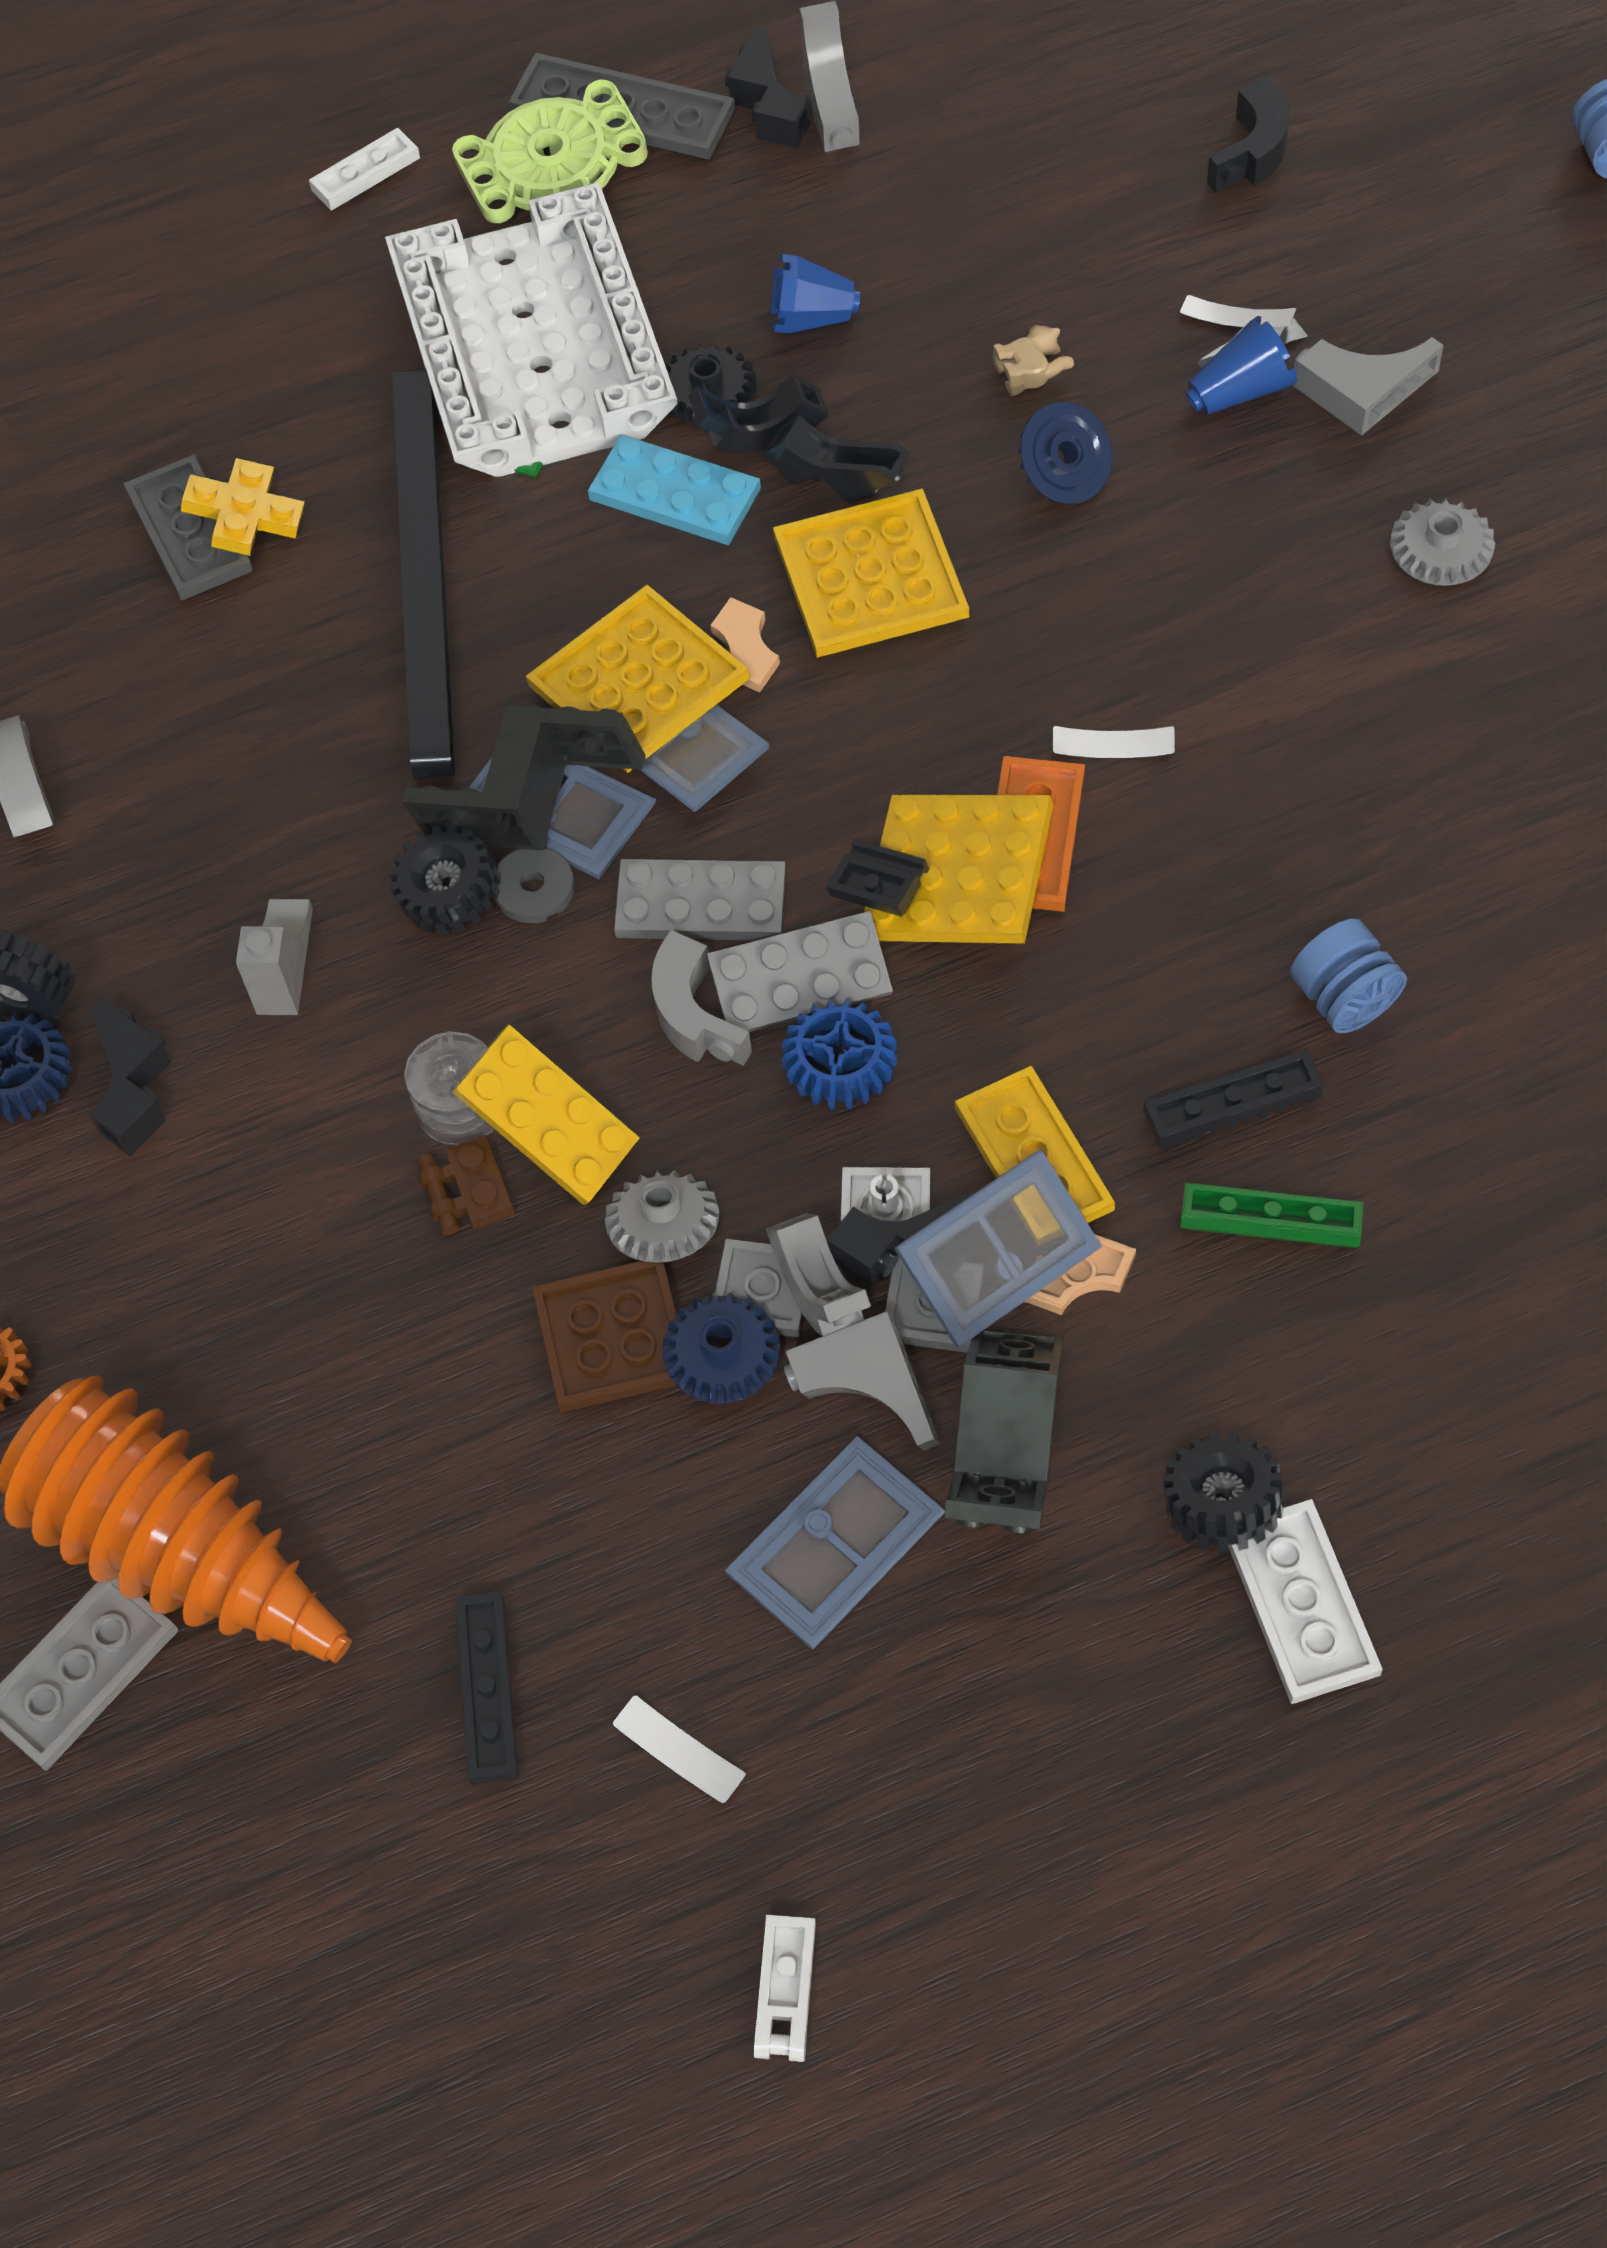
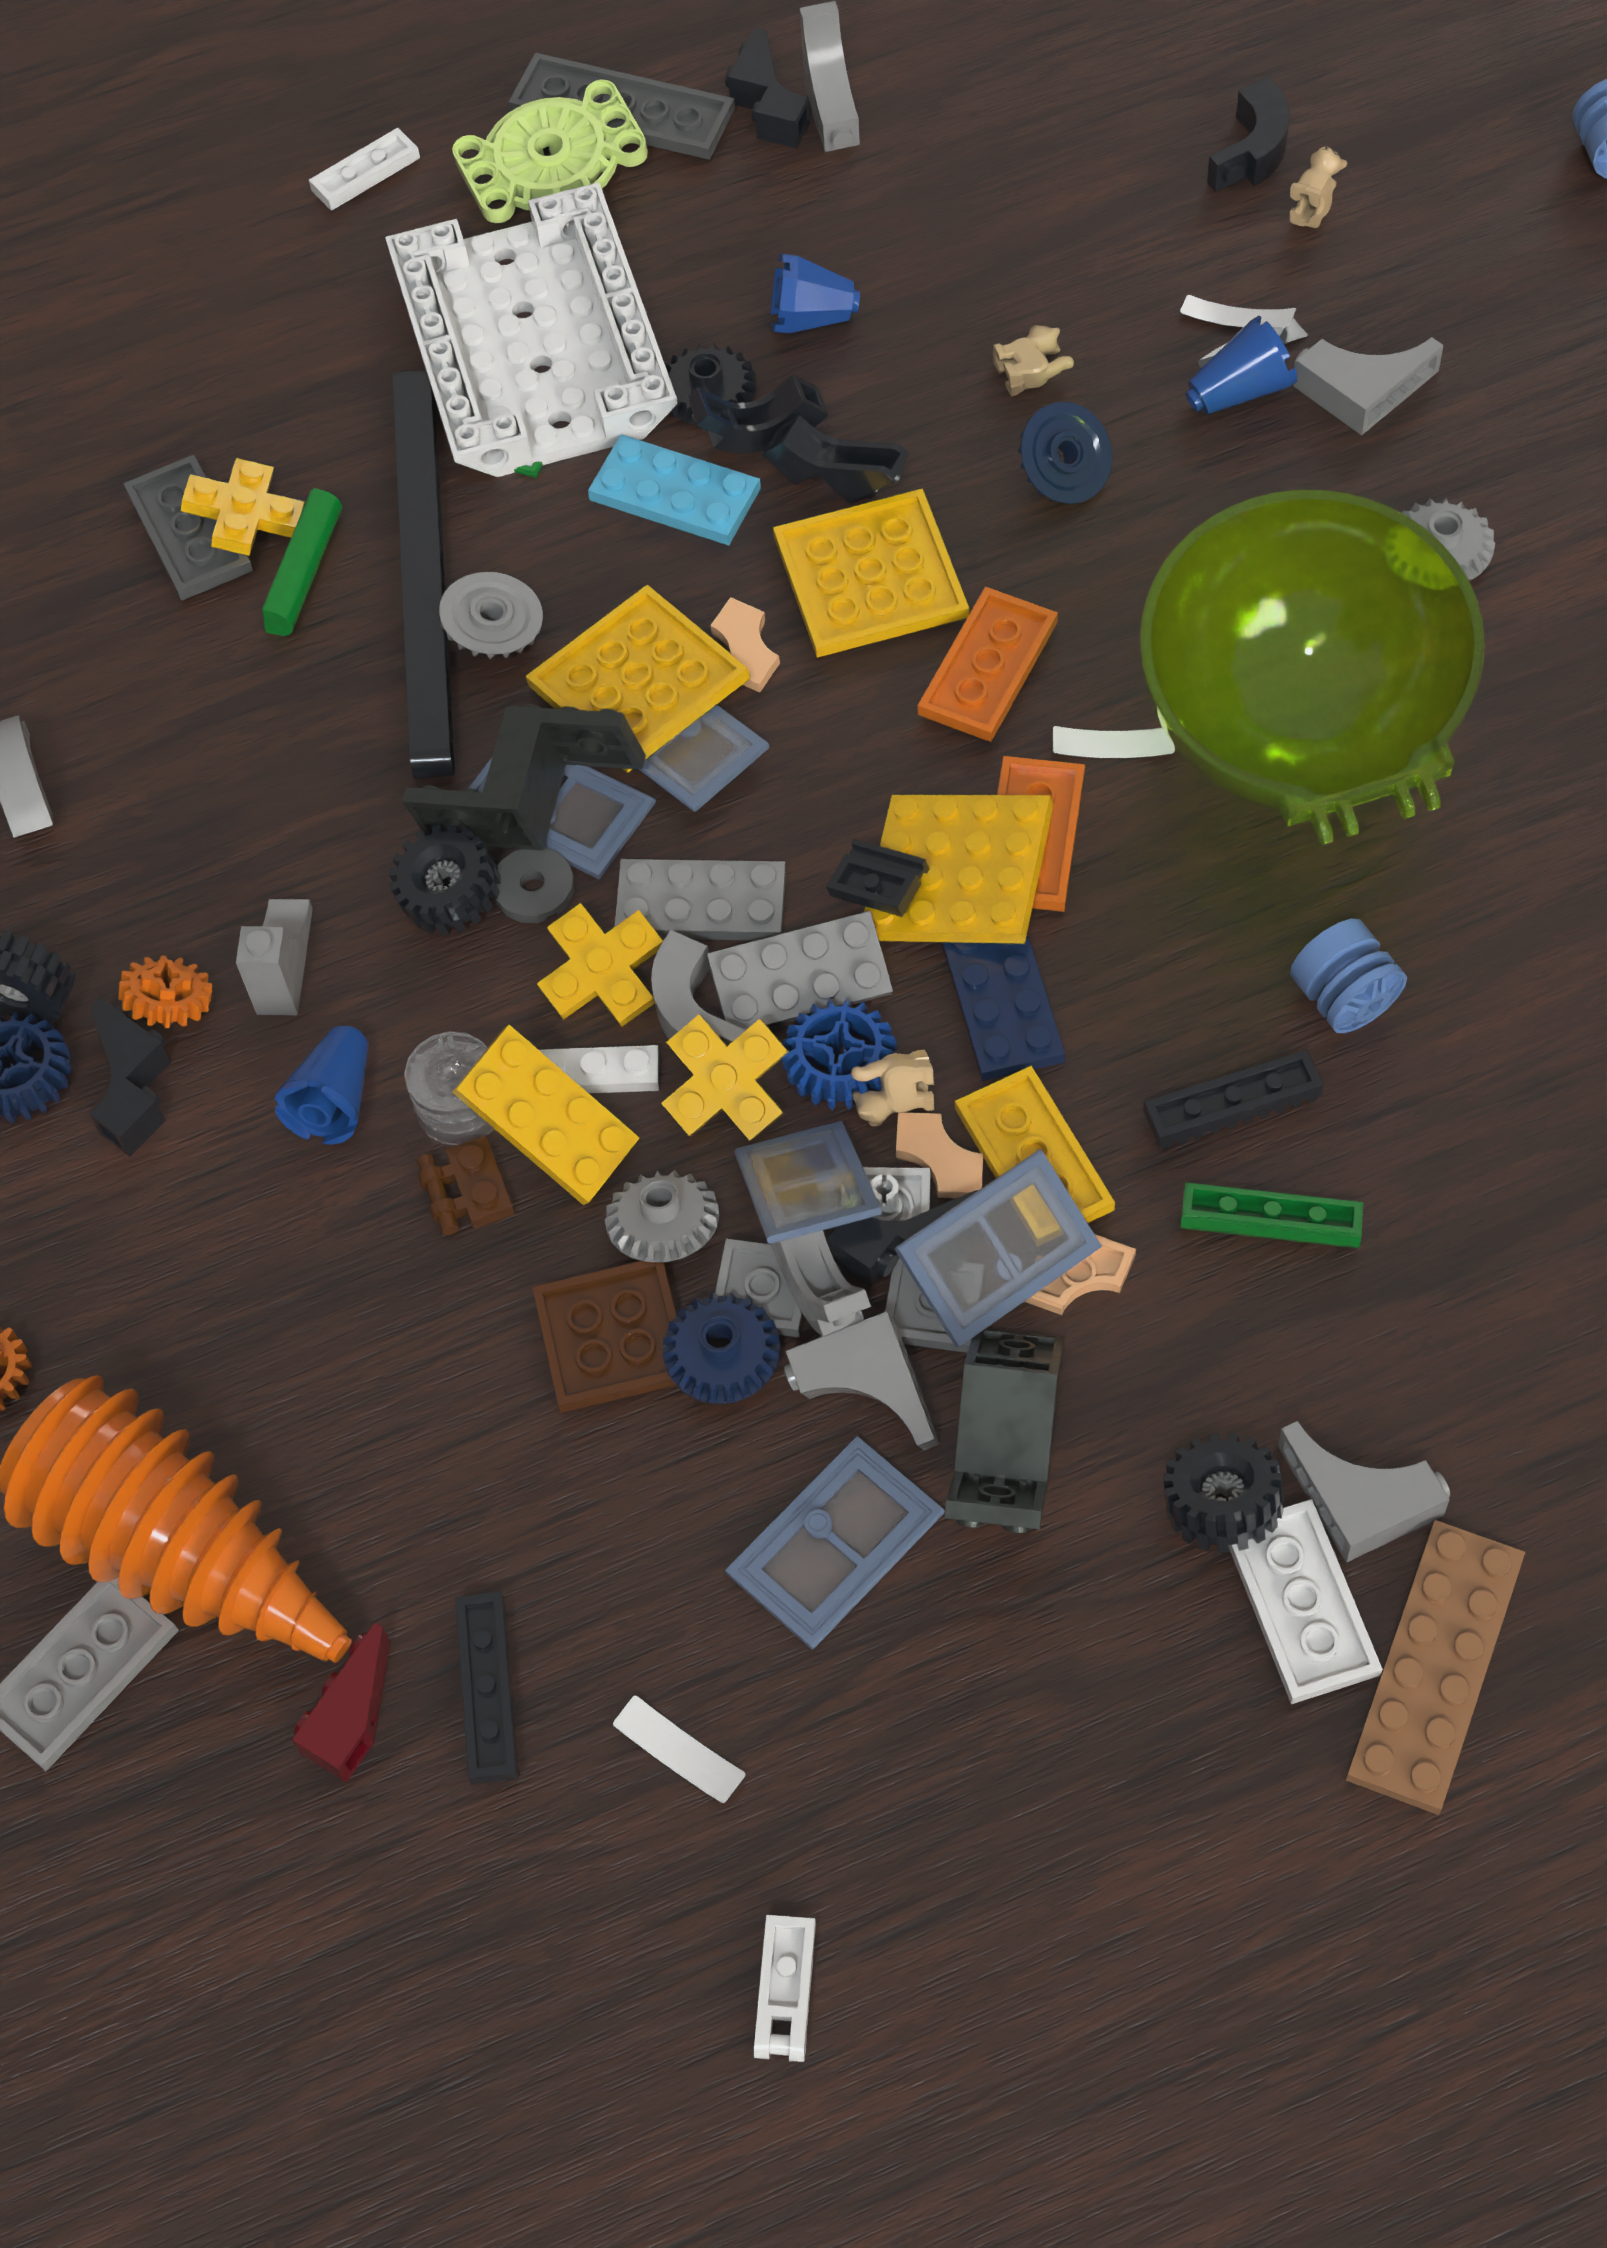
(165, 991): none -> orange gear
(300, 562): none -> green brick
(326, 1088): none -> blue cone
(346, 1717): none -> dark red slope
(490, 614): none -> light grey gear
(601, 965): none -> yellow plate
(610, 1067): none -> white plate
(725, 1077): none -> yellow plate
(806, 1182): none -> clear door
(902, 1086): none -> tan animal
(926, 1143): none -> light nougat tile
(987, 664): none -> orange plate
(1003, 1007): none -> dark blue plate
(1313, 654): none -> clear neon green windscreen
(1315, 188): none -> tan animal
(1361, 1503): none -> light grey arch
(1436, 1667): none -> medium nougat plate

